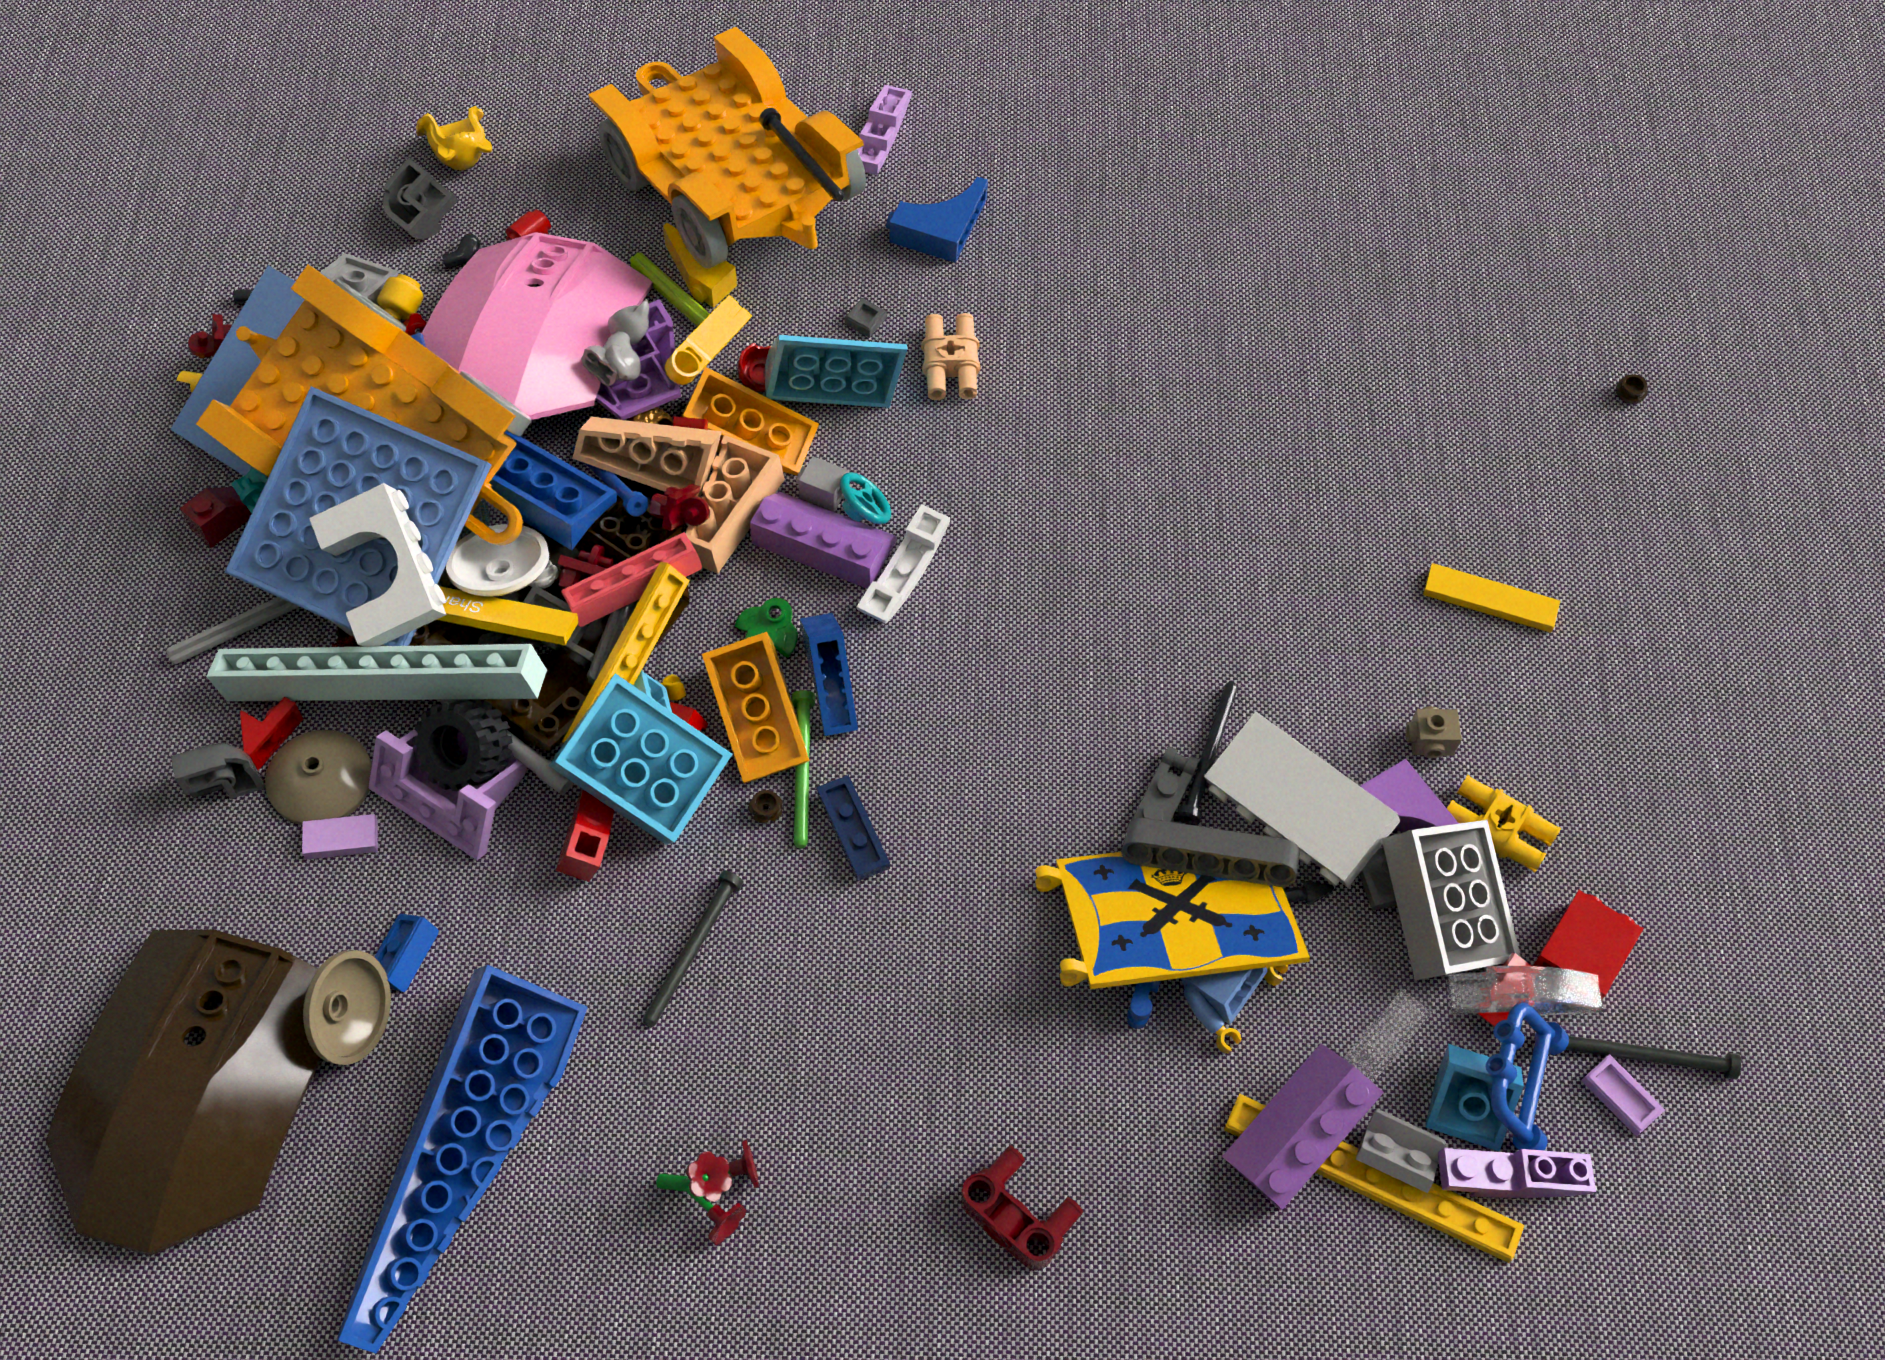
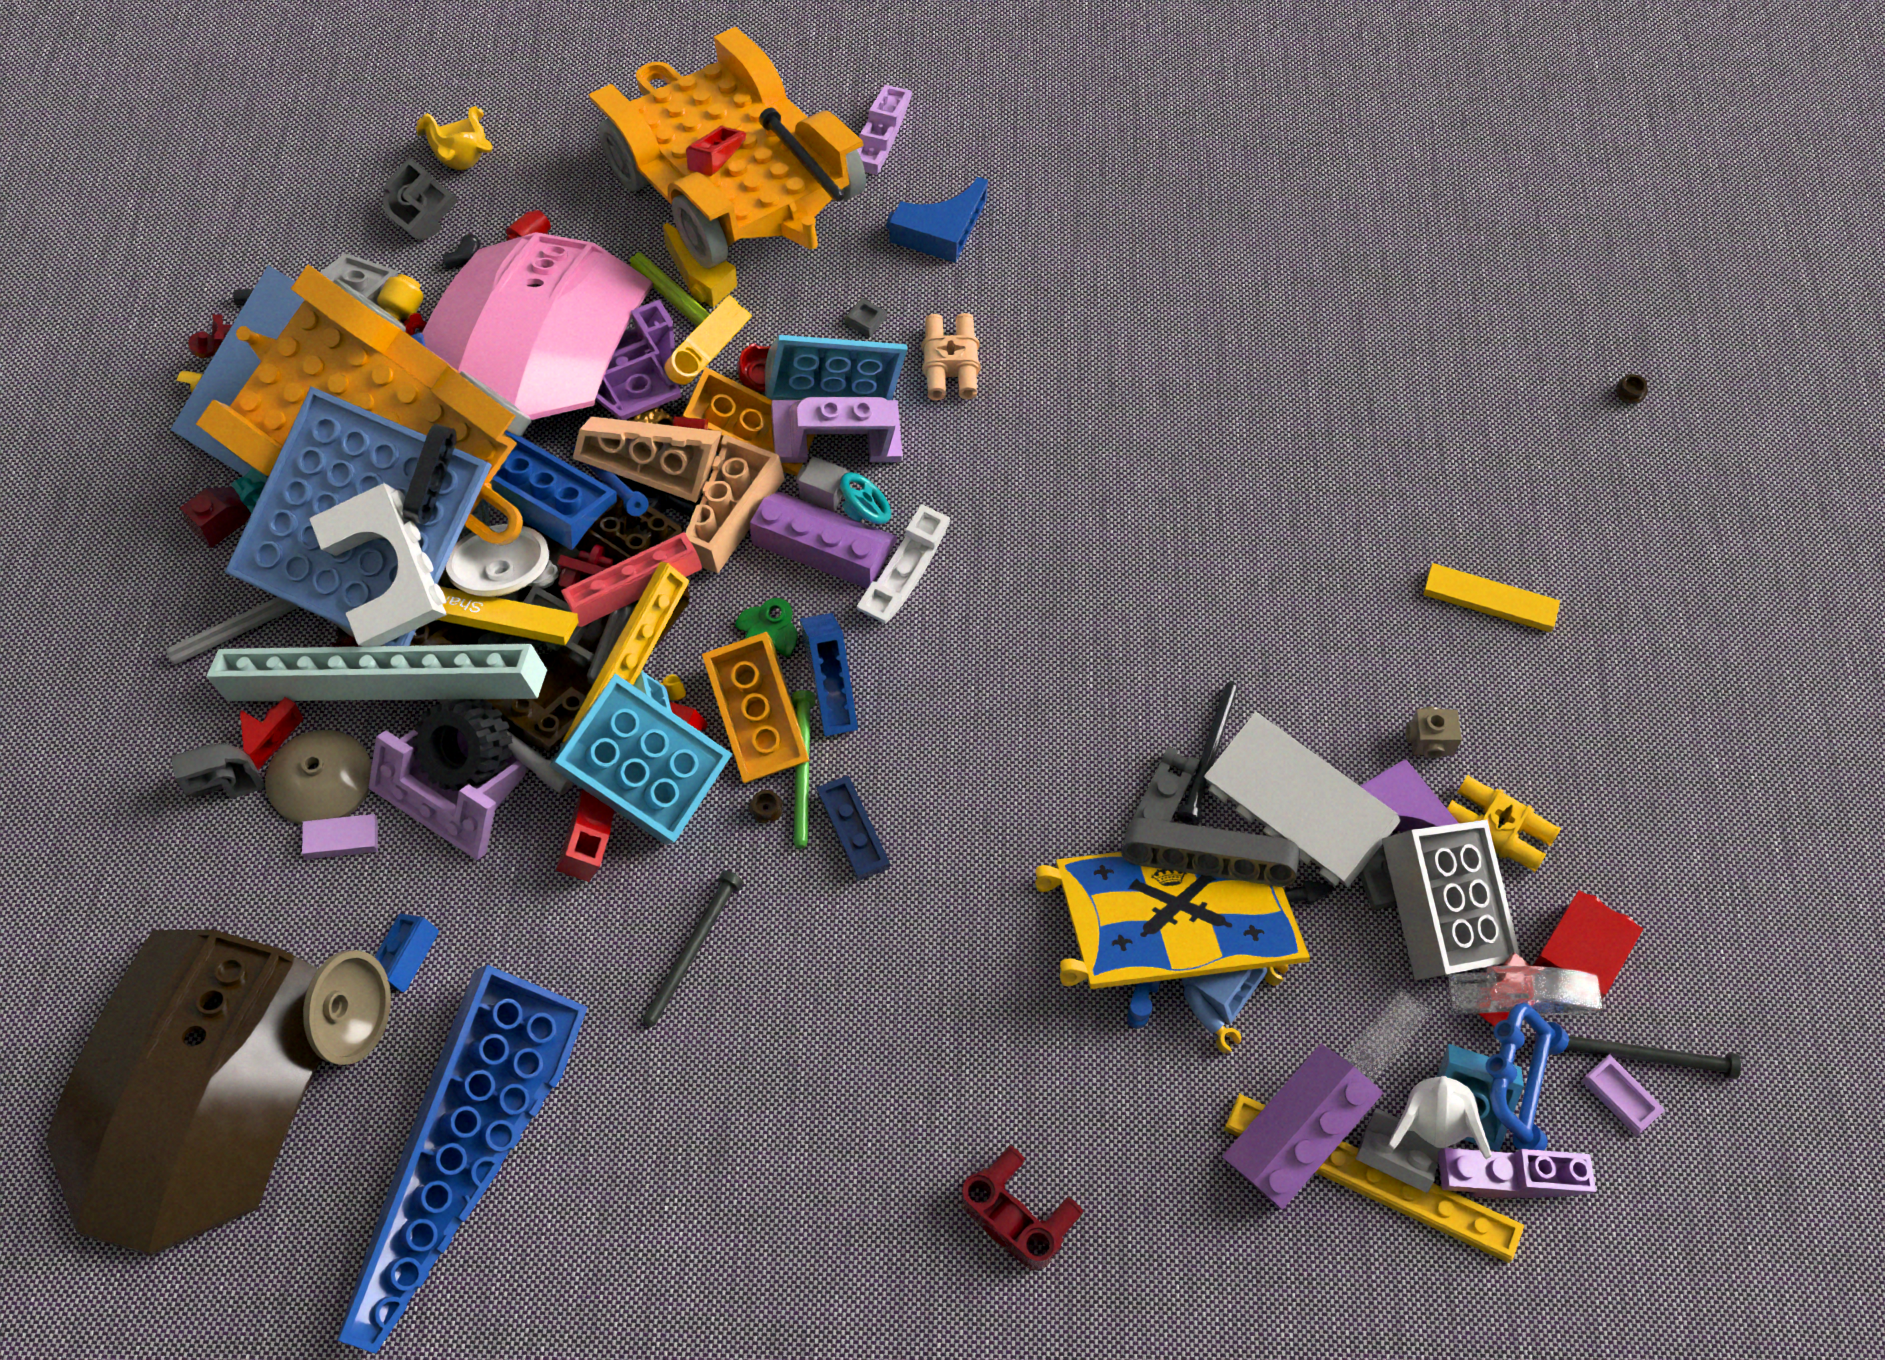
(429, 474): none -> black beam
(616, 358): light grey animal -> none
(680, 507): dark red hips -> none
(706, 1182): dark red plant -> none
(713, 150): none -> red slope
(836, 416): none -> lavender windscreen
(1441, 1114): none -> white helmet

